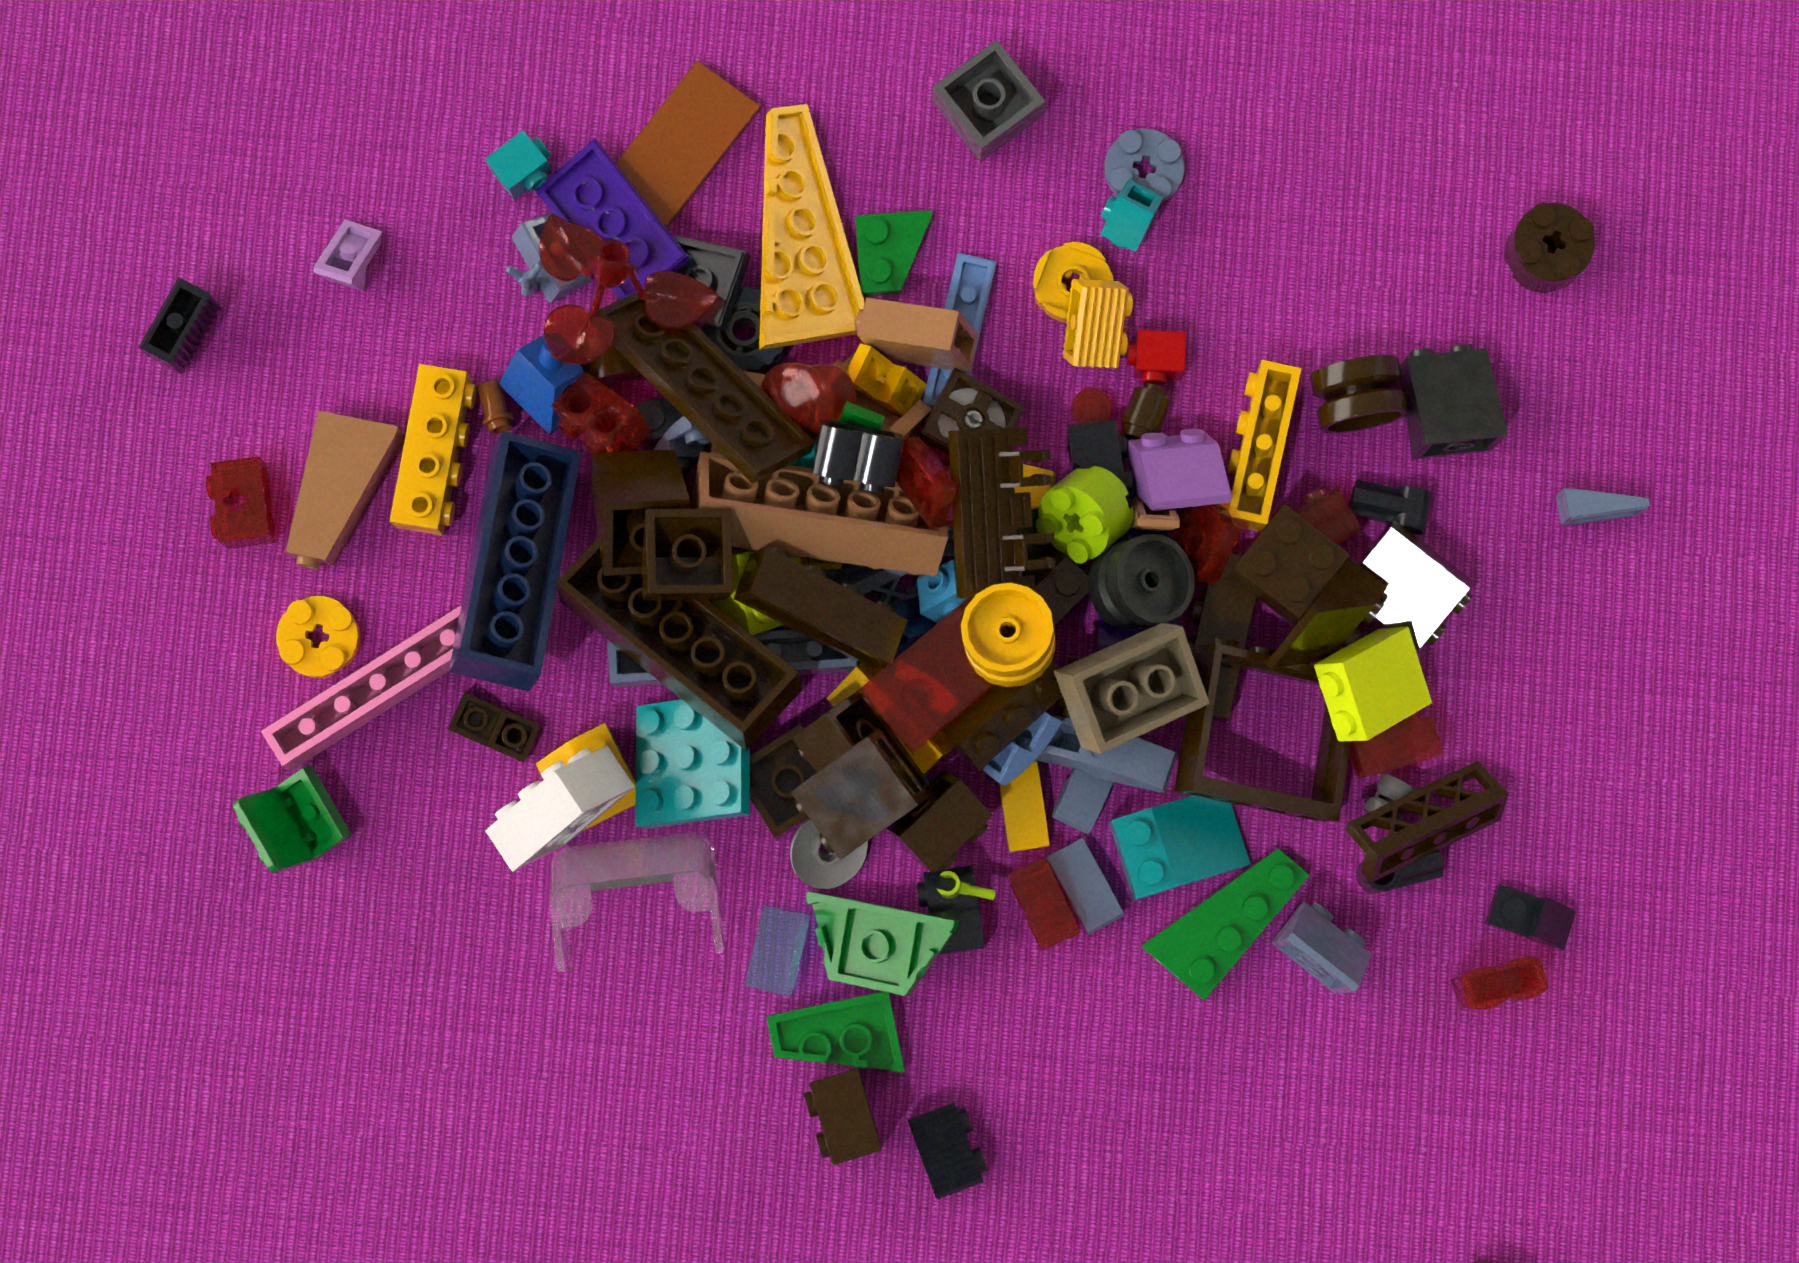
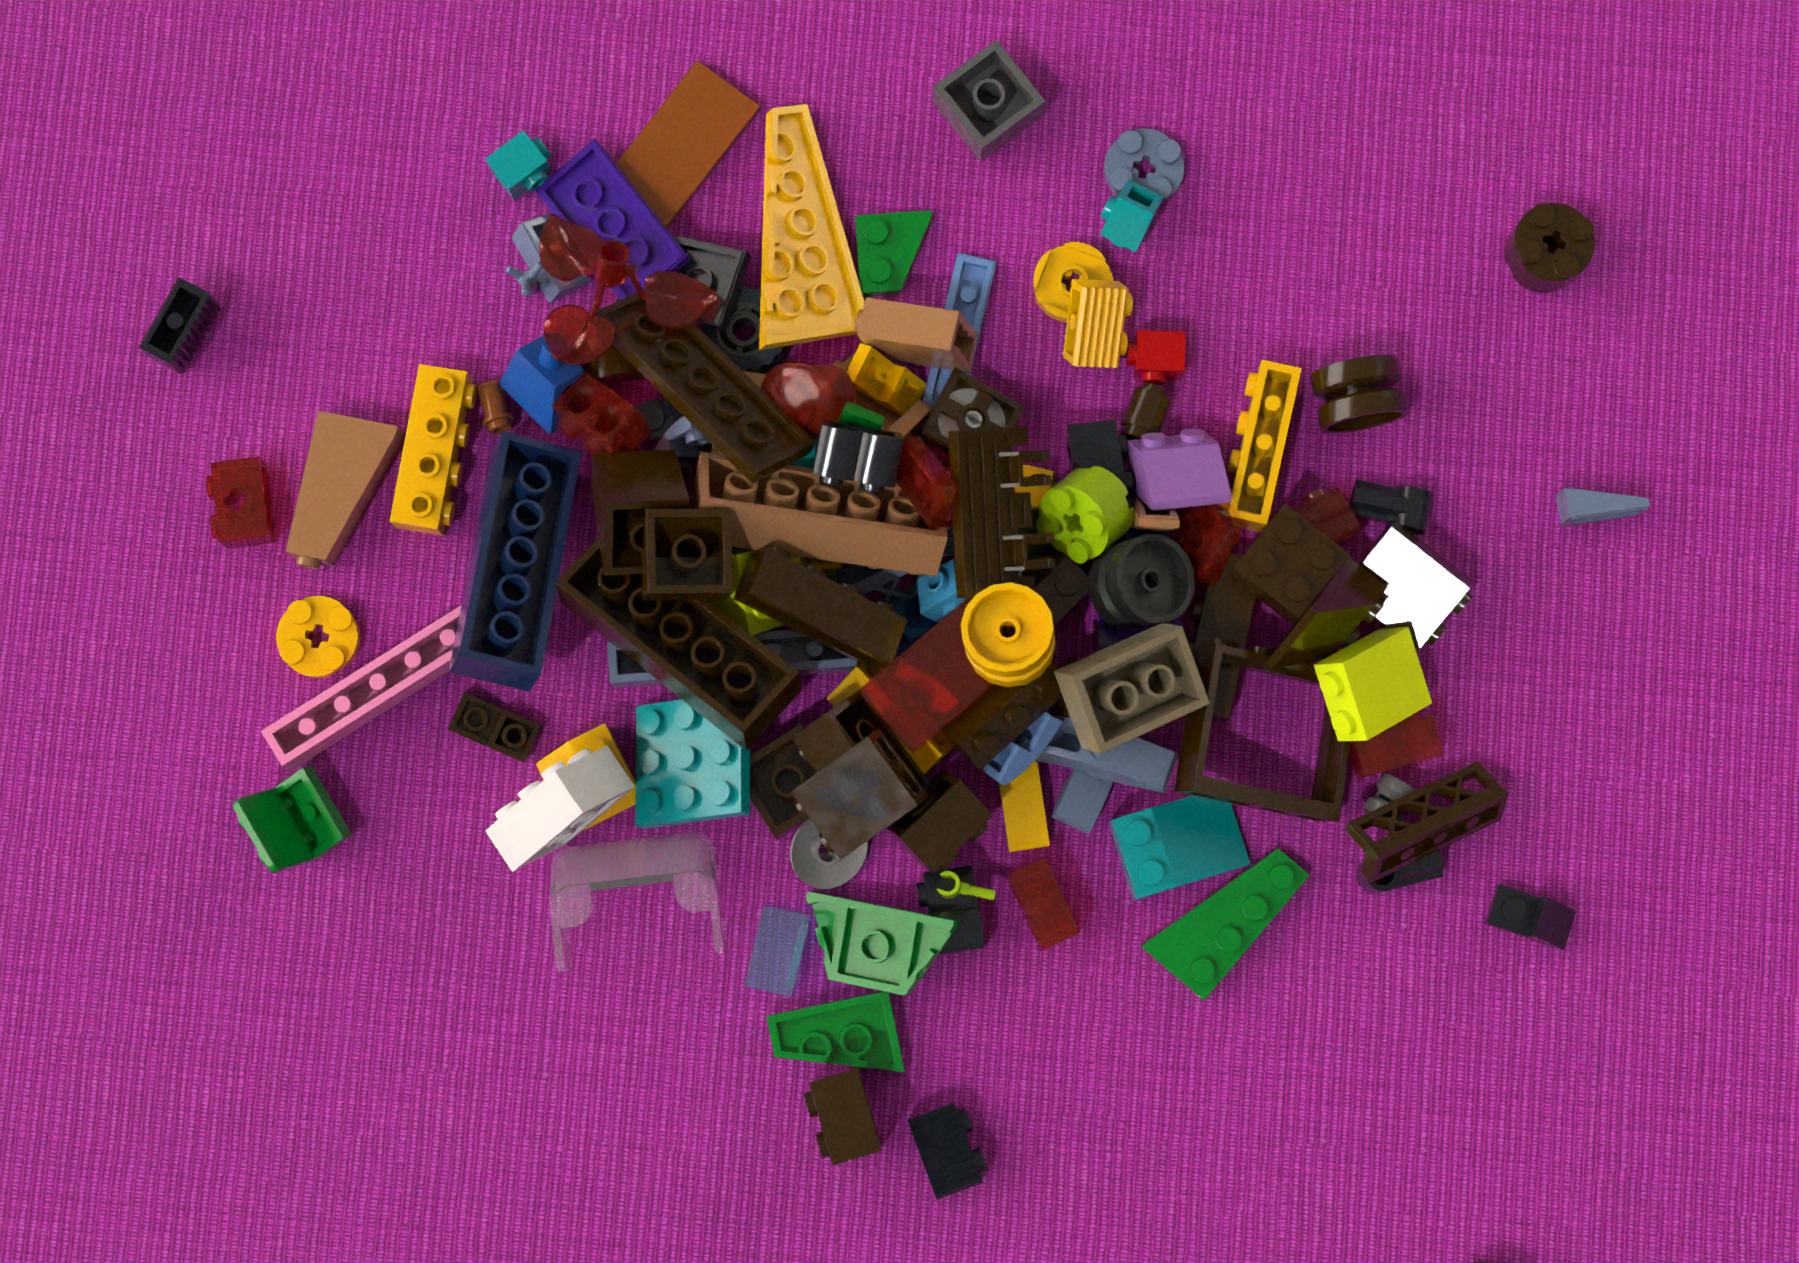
(349, 254): lavender slope -> none
(1085, 886): sand blue slope -> none
(1090, 406): clear red plate -> none
(1323, 949): sand blue slope -> none
(1451, 402): pearl dark grey slope -> none
(1491, 986): clear red brick -> none

